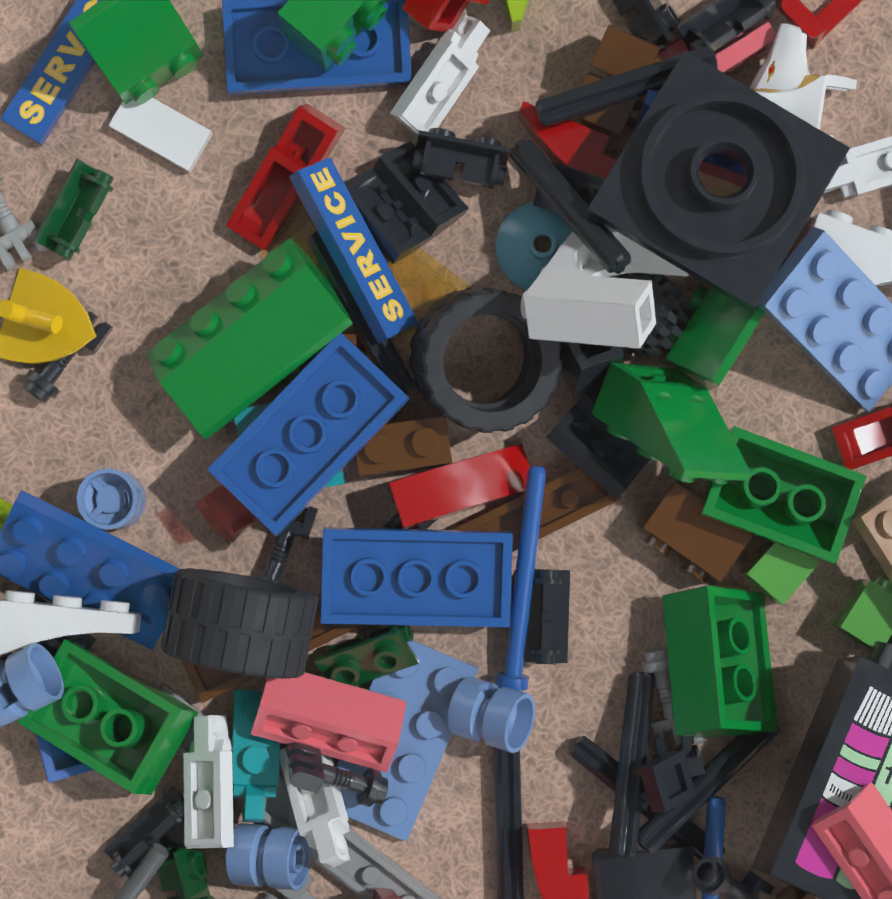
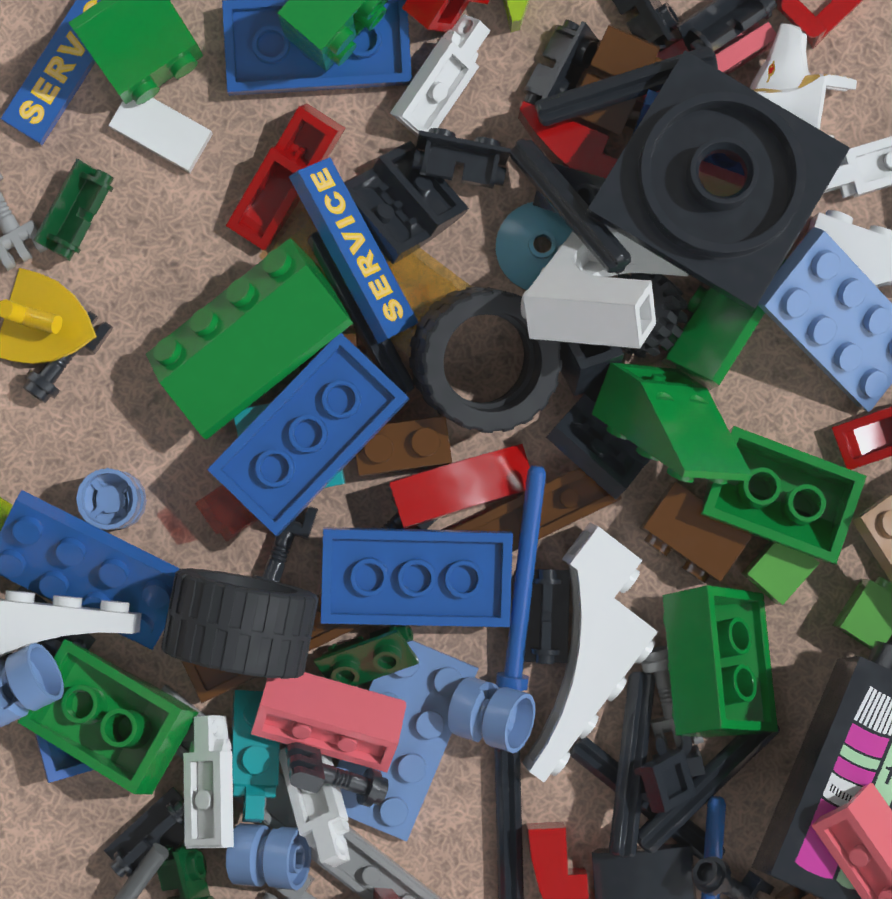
(573, 51): none -> black hinge
(602, 647): none -> white arch

